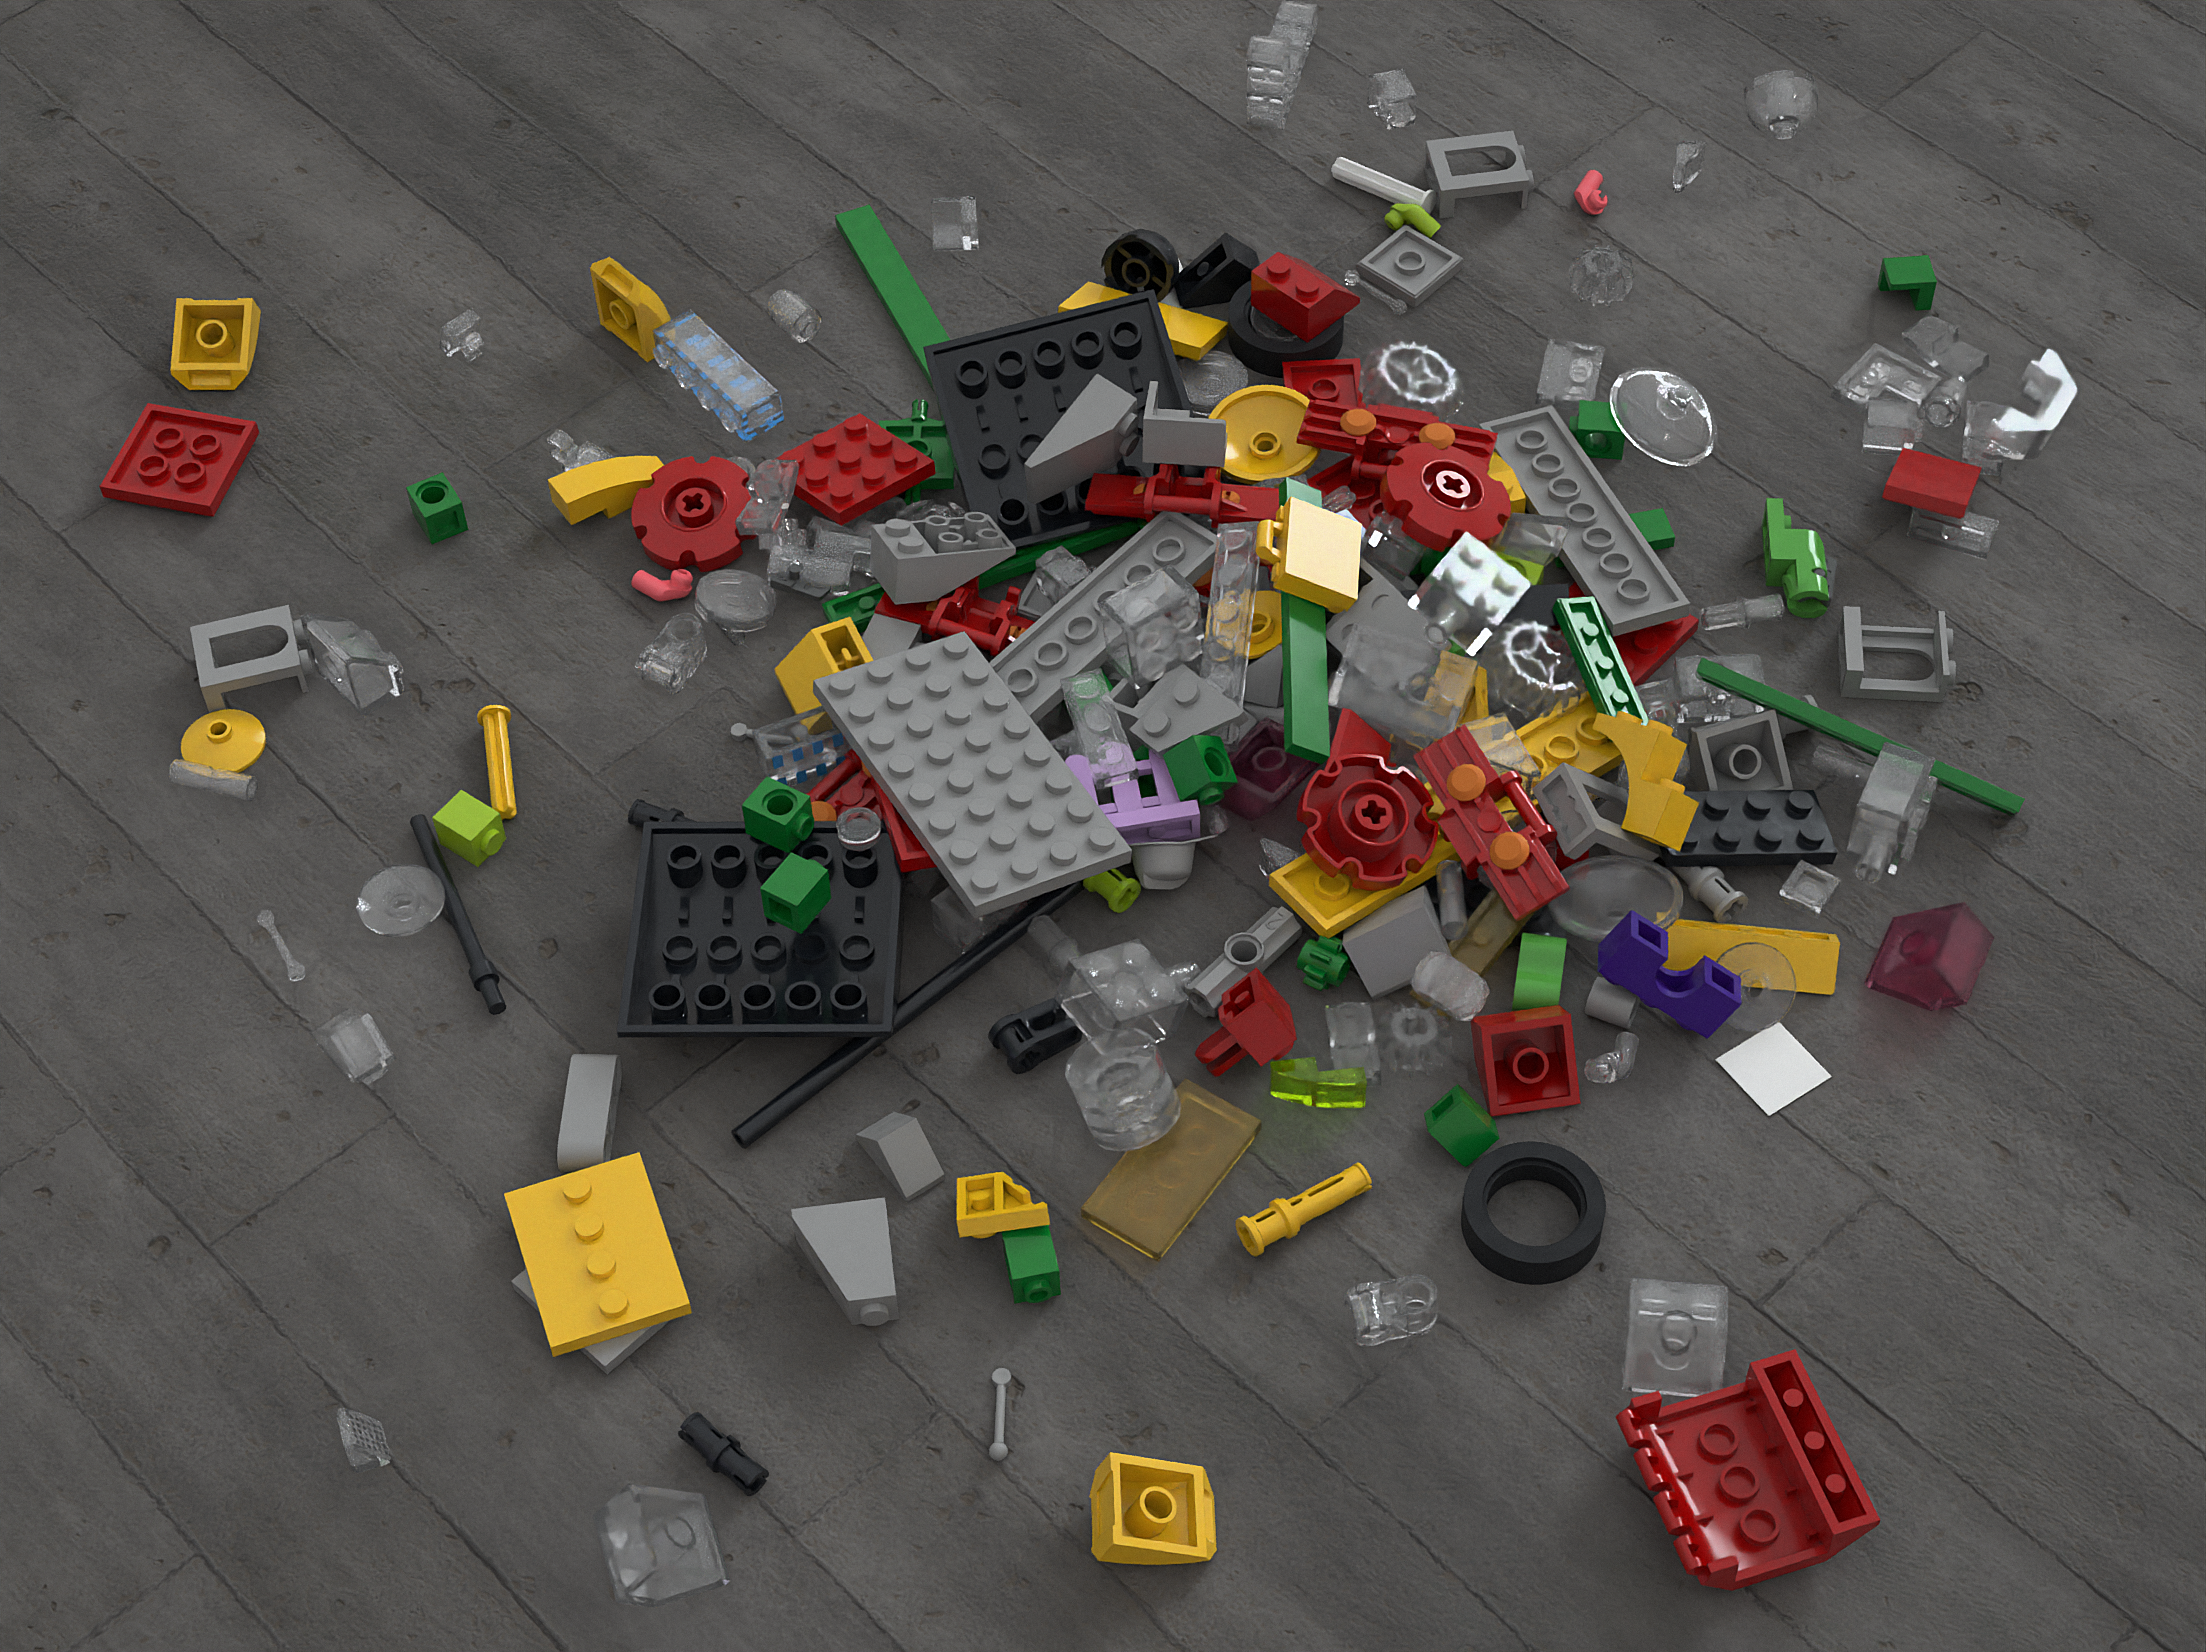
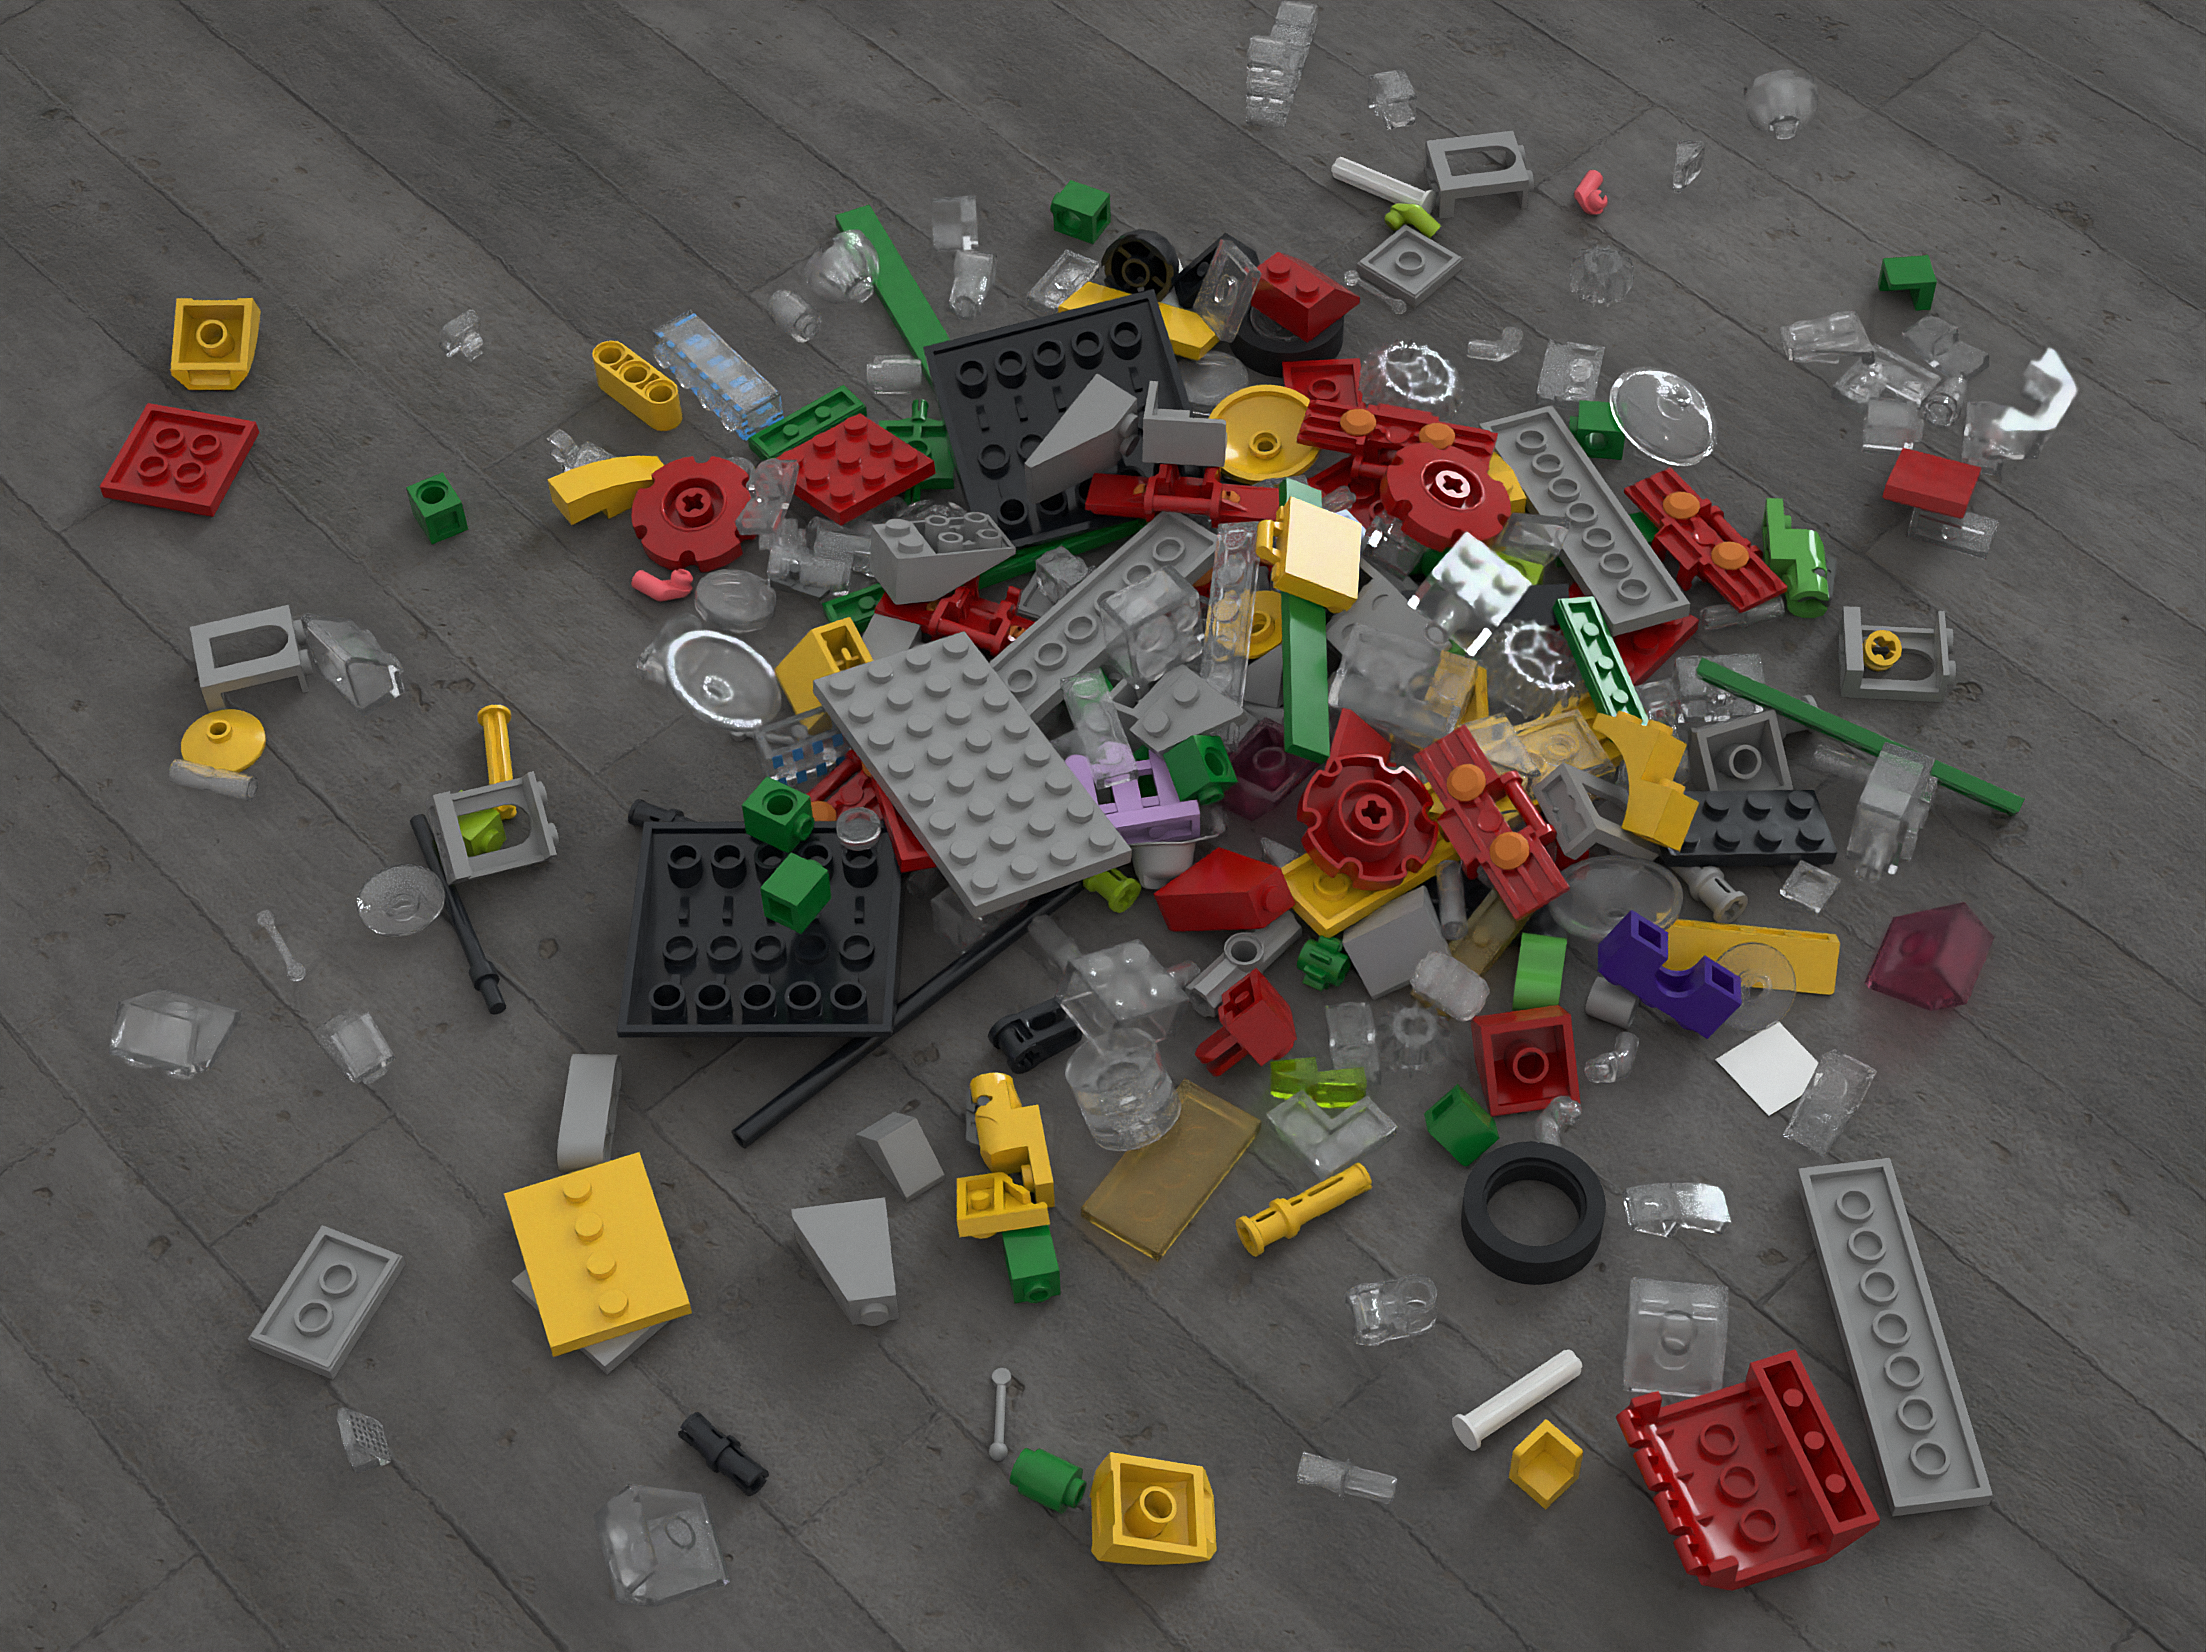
(172, 1032): none -> clear slope
(327, 1302): none -> light grey tile
(519, 792): none -> light grey panel
(627, 306): yellow slope -> none
(637, 385): none -> yellow beam
(722, 681): none -> clear dish
(806, 423): none -> green tile
(845, 270): none -> clear cylinder
(894, 374): none -> clear brick
(972, 277): none -> clear piece
(1008, 1134): none -> yellow plate
(1048, 1480): none -> green brick
(1061, 281): none -> clear plate
(1081, 211): none -> green brick
(1224, 894): none -> red slope
(1227, 290): none -> clear tile
(1328, 1143): none -> clear plate
(1346, 1478): none -> clear axle
(1498, 350): none -> clear arm
(1516, 1399): none -> white axle
(1545, 1464): none -> yellow panel
(1558, 1112): none -> clear arm
(1566, 740): none -> clear tile
(1667, 1206): none -> clear slope
(1703, 542): none -> red piece
(1827, 339): none -> clear wing
(1829, 1101): none -> clear slope
(1883, 638): none -> yellow bush
(1893, 1338): none -> light grey plate

